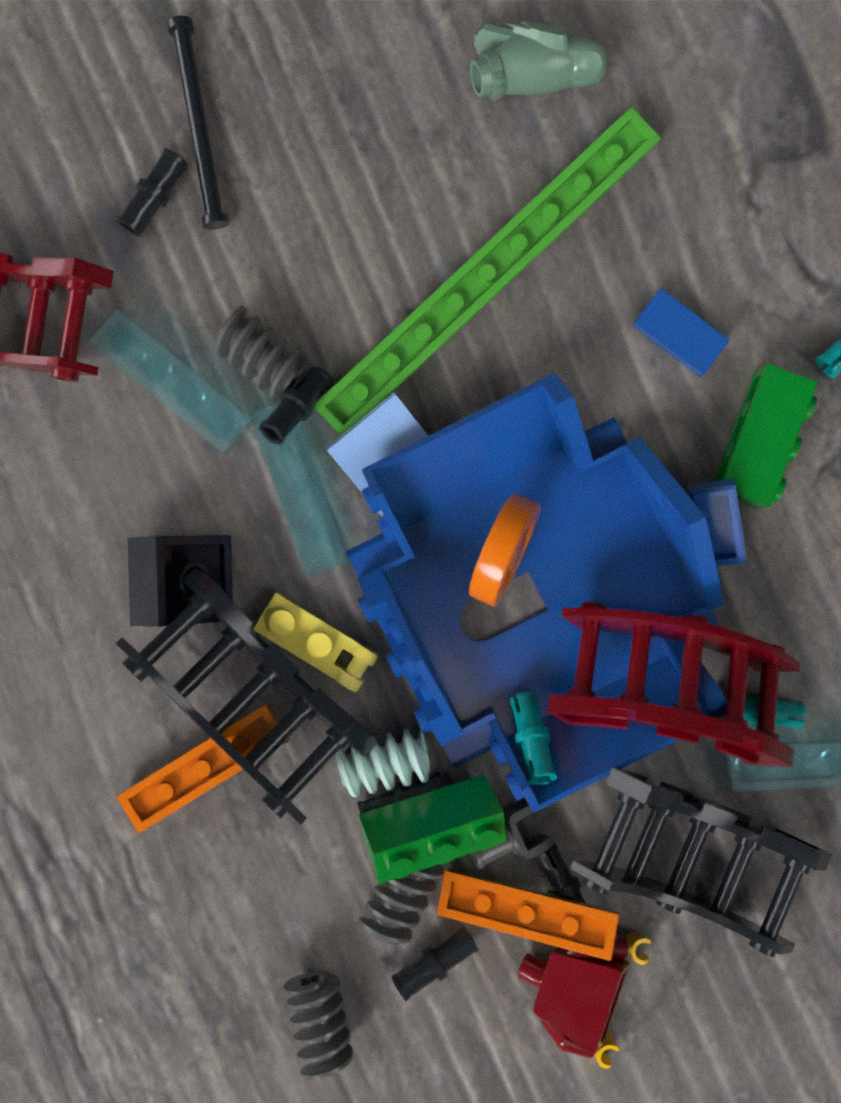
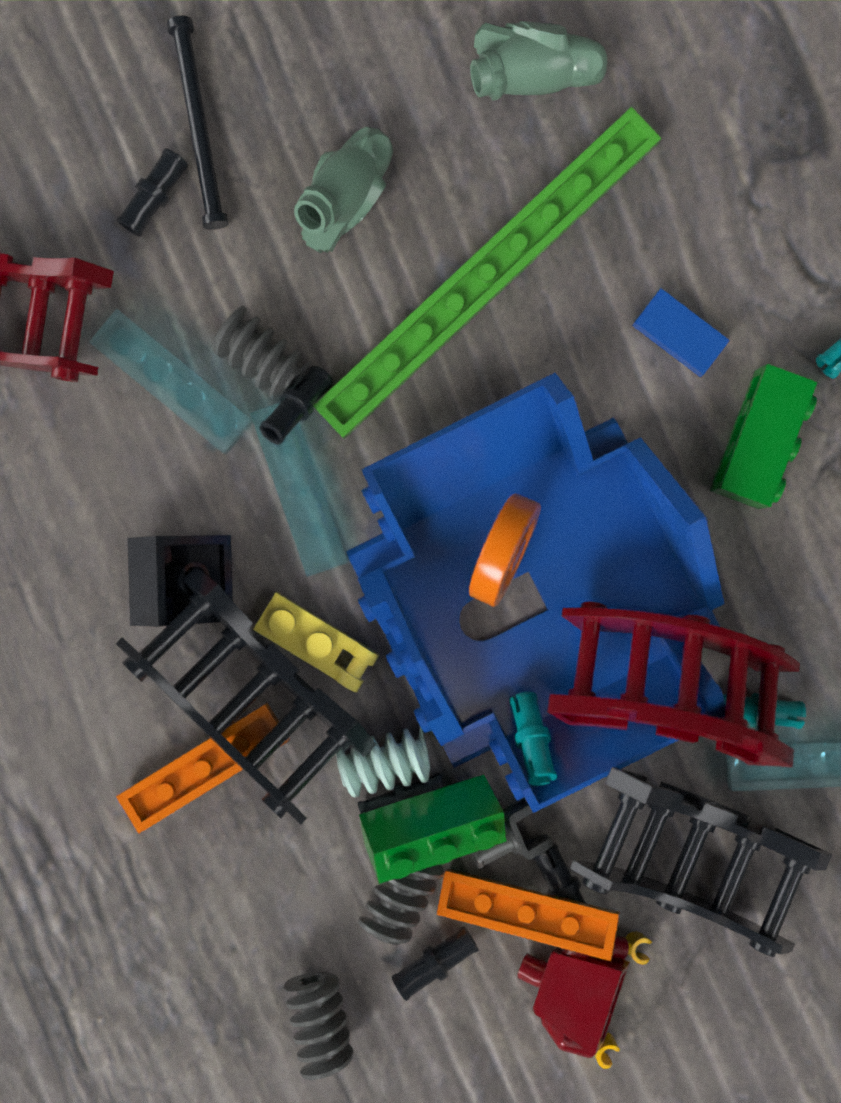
(343, 188): none -> sand green animal
(374, 437): light blue tile -> none
(720, 505): blue tile -> none

